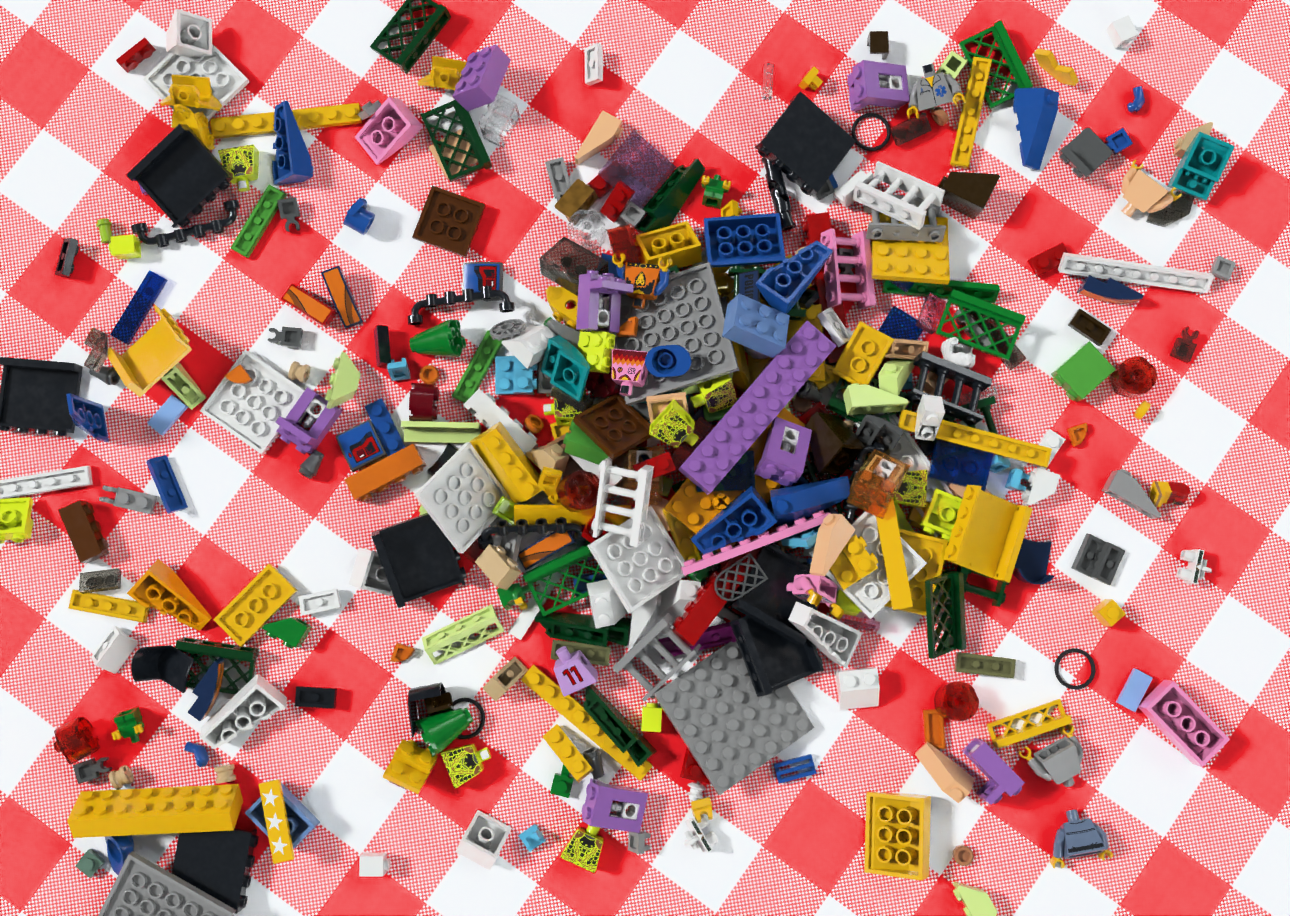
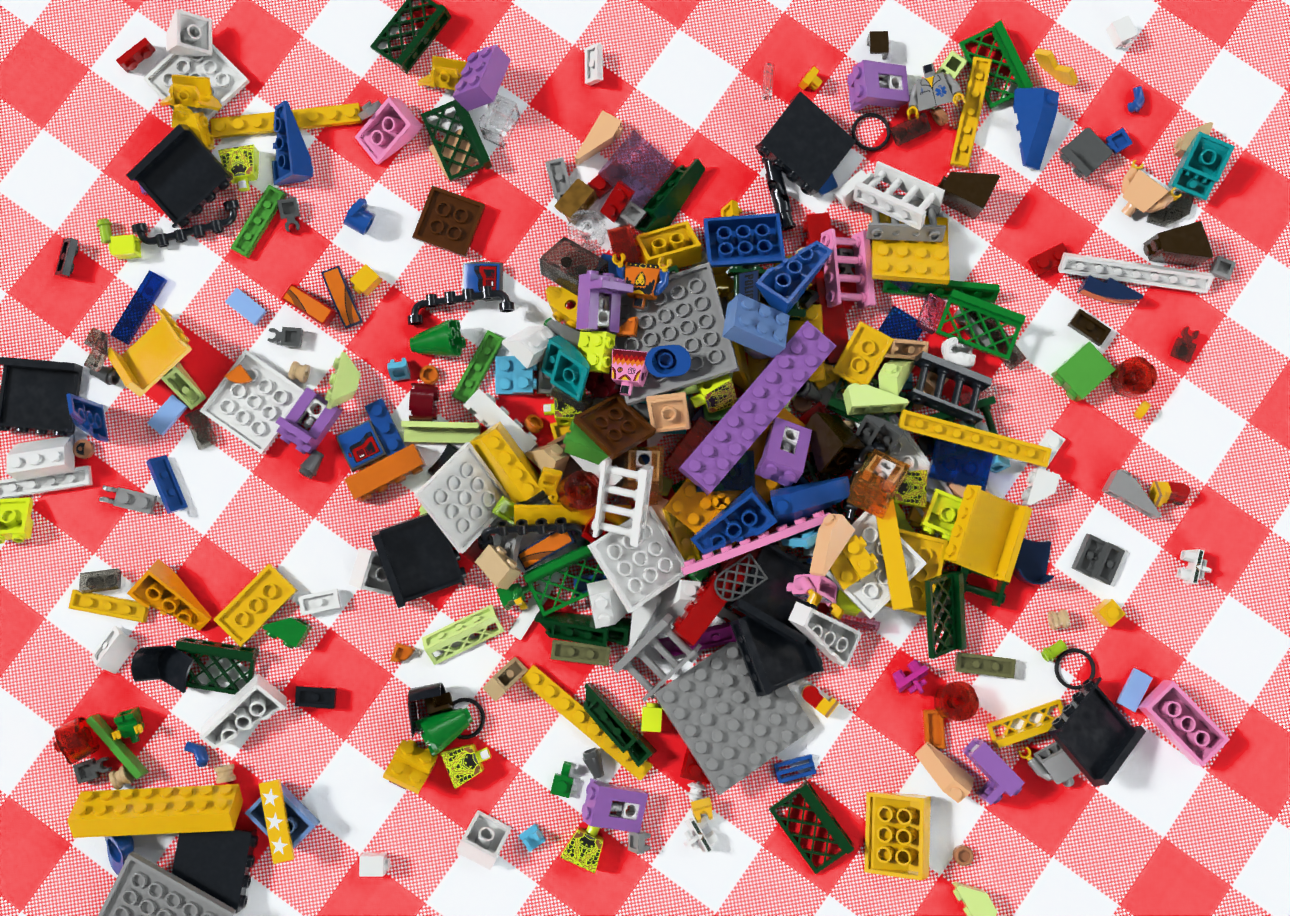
(41, 458): none -> white slope
(83, 449): none -> nougat tile
(84, 531): reddish brown brick -> none
(90, 863): sand green plate -> none
(117, 746): none -> bright green tile
(201, 429): none -> clear smoke plate
(207, 690): dark blue slope -> none
(246, 306): none -> light blue tile
(365, 280): none -> yellow brick
(382, 345): black slope -> none
(507, 329): light grey wheel -> none
(567, 753): yellow plate -> none
(573, 671): lavender torso -> none
(662, 465): red plate -> none
(674, 426): neon yellow torso -> none
(714, 190): green piece -> none
(812, 696): none -> leg
(825, 190): dark grey tile -> none
(827, 821): none -> dark green fence
(834, 326): white plate -> none
(857, 688): white slope -> none
(918, 672): none -> dark pink hips
(929, 417): white slope -> none
(1014, 478): medium azure tile -> none
(1053, 650): none -> lime pin
(1058, 619): none -> tan wheel
(1077, 433): orange tile -> none
(1079, 839): sand blue torso -> none
(1095, 734): none -> black panel
(1180, 246): none -> dark brown slope

